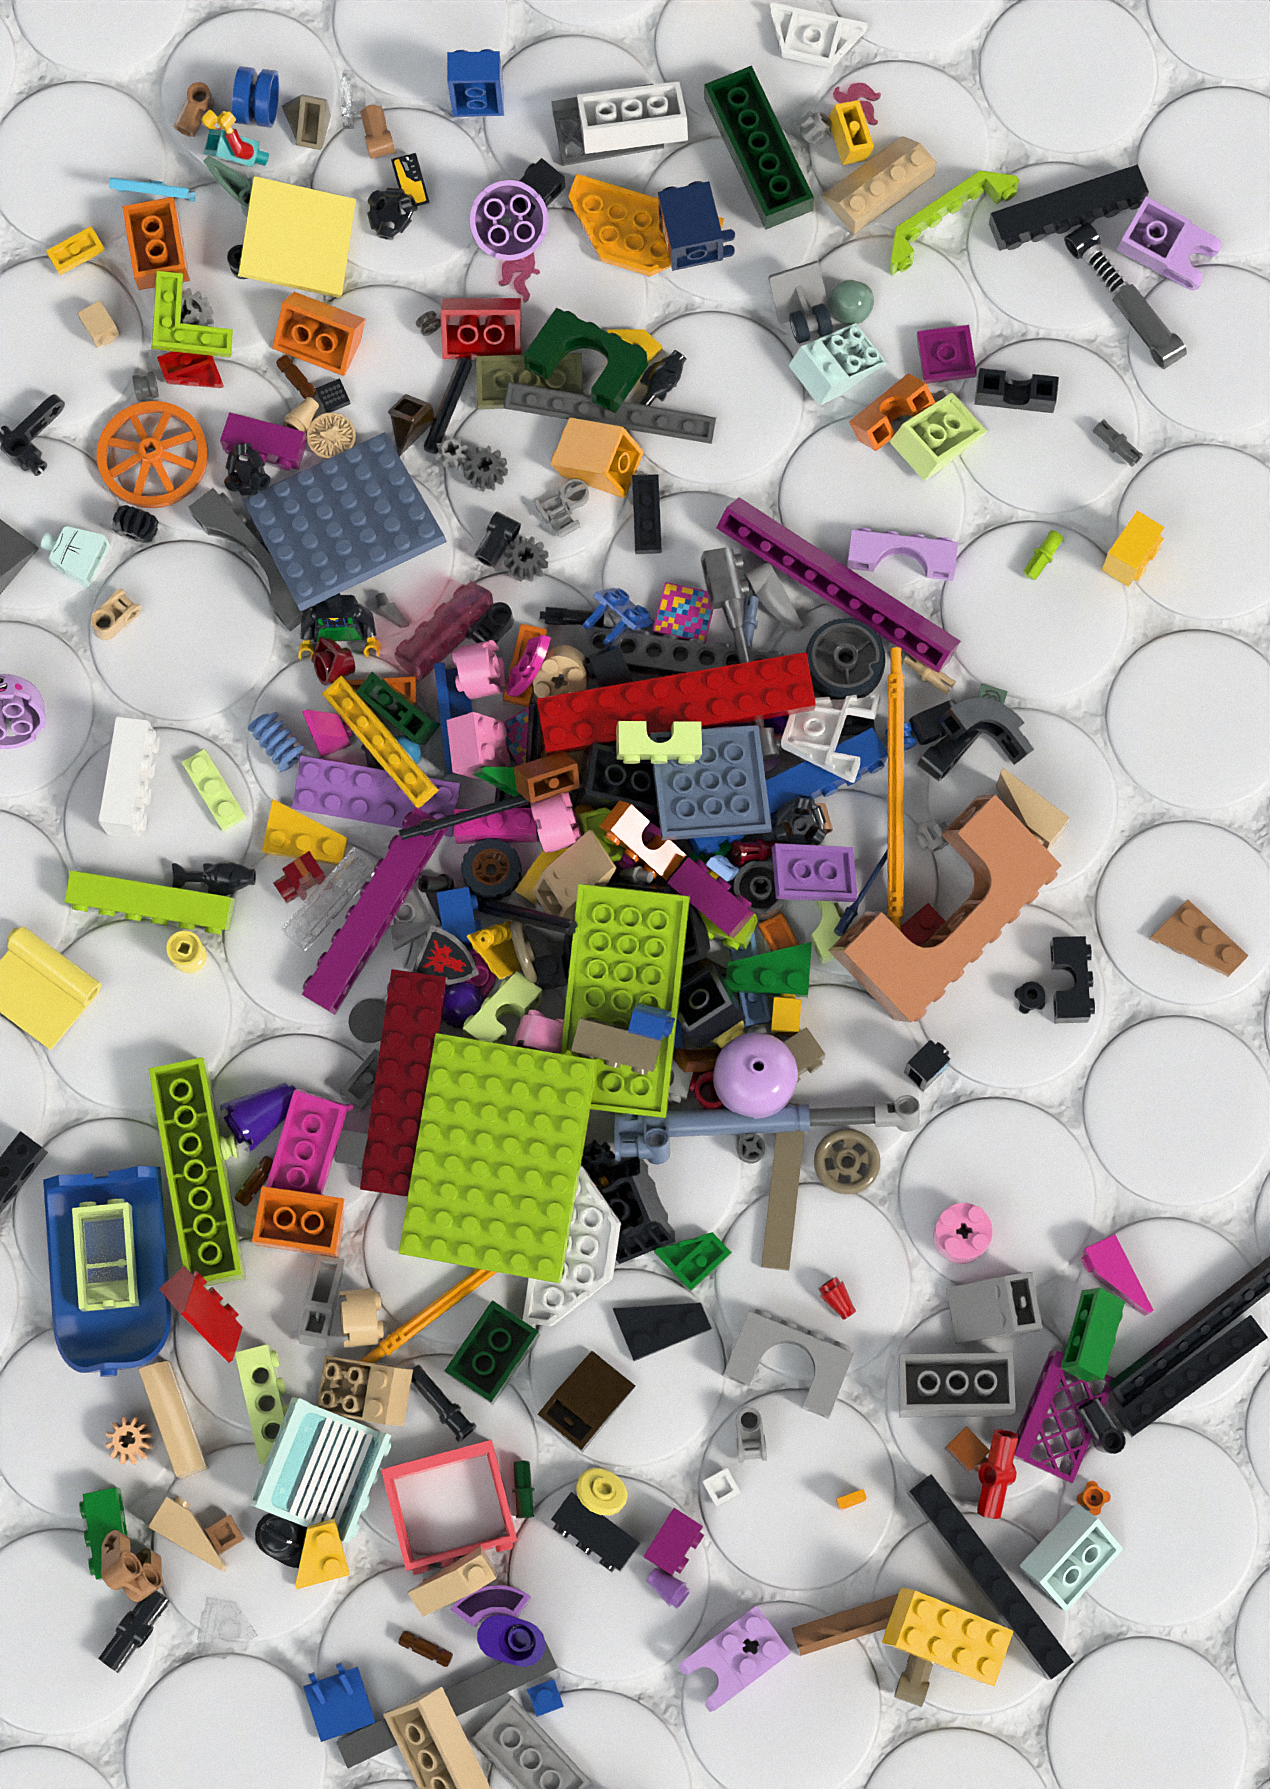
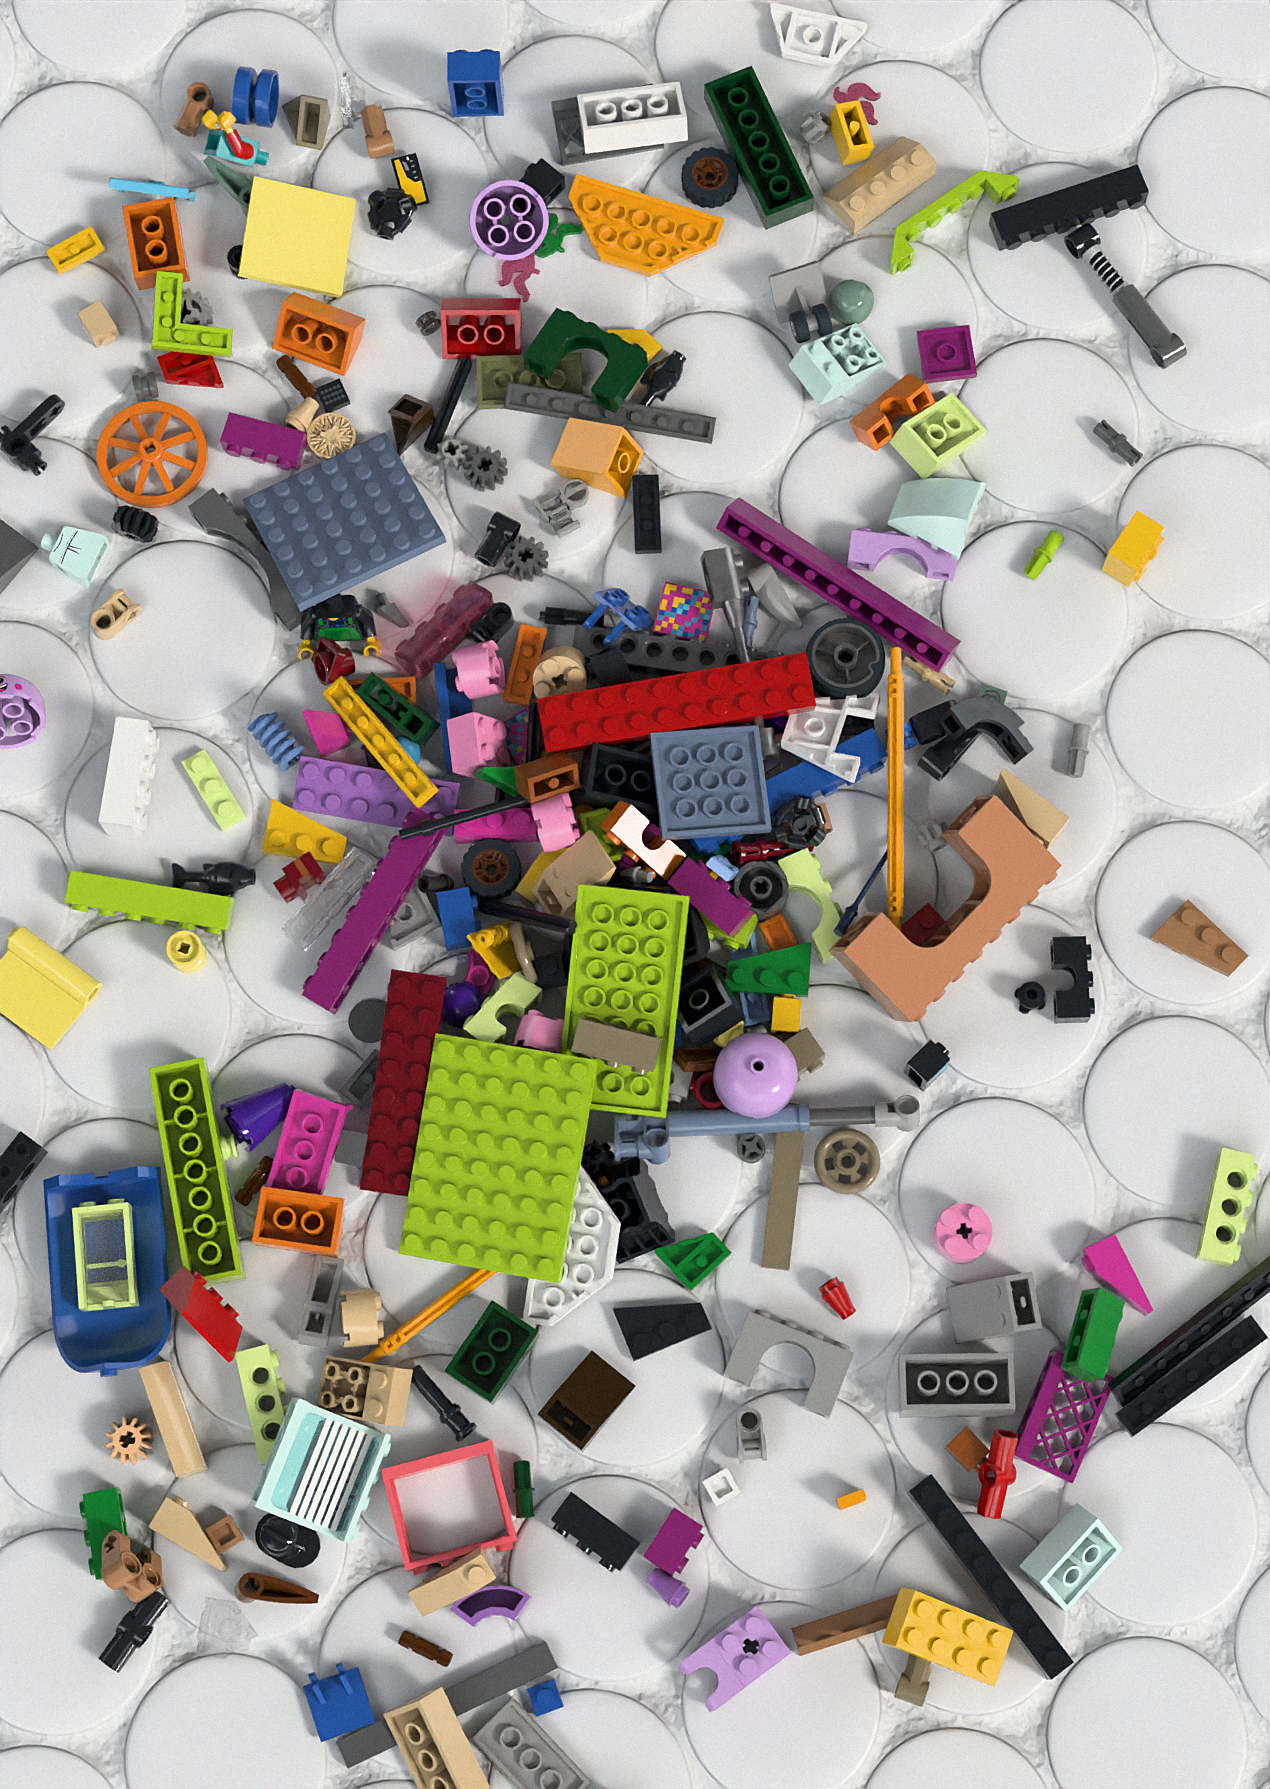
(249, 474): black piece -> none
(272, 1590): none -> reddish brown piece
(321, 1555): yellow wing -> none
(445, 956): shield -> none
(511, 1640): dark purple piece -> none
(529, 665): dark pink tile -> none
(553, 244): none -> green piece
(601, 1491): light yellow wheel -> none
(635, 745): yellowish green arch -> none
(651, 1022): blue brick -> none
(692, 226): dark blue container -> none
(719, 167): none -> black wheel
(814, 872): medium lavender plate -> none
(937, 511): none -> light aqua wedge
(1034, 394): black arch -> none
(1078, 750): none -> light grey axle
(1099, 1425): black piece -> none
(1101, 1497): orange plate -> none
(1173, 246): lavender brick -> none
(1210, 1247): none -> yellowish green brick

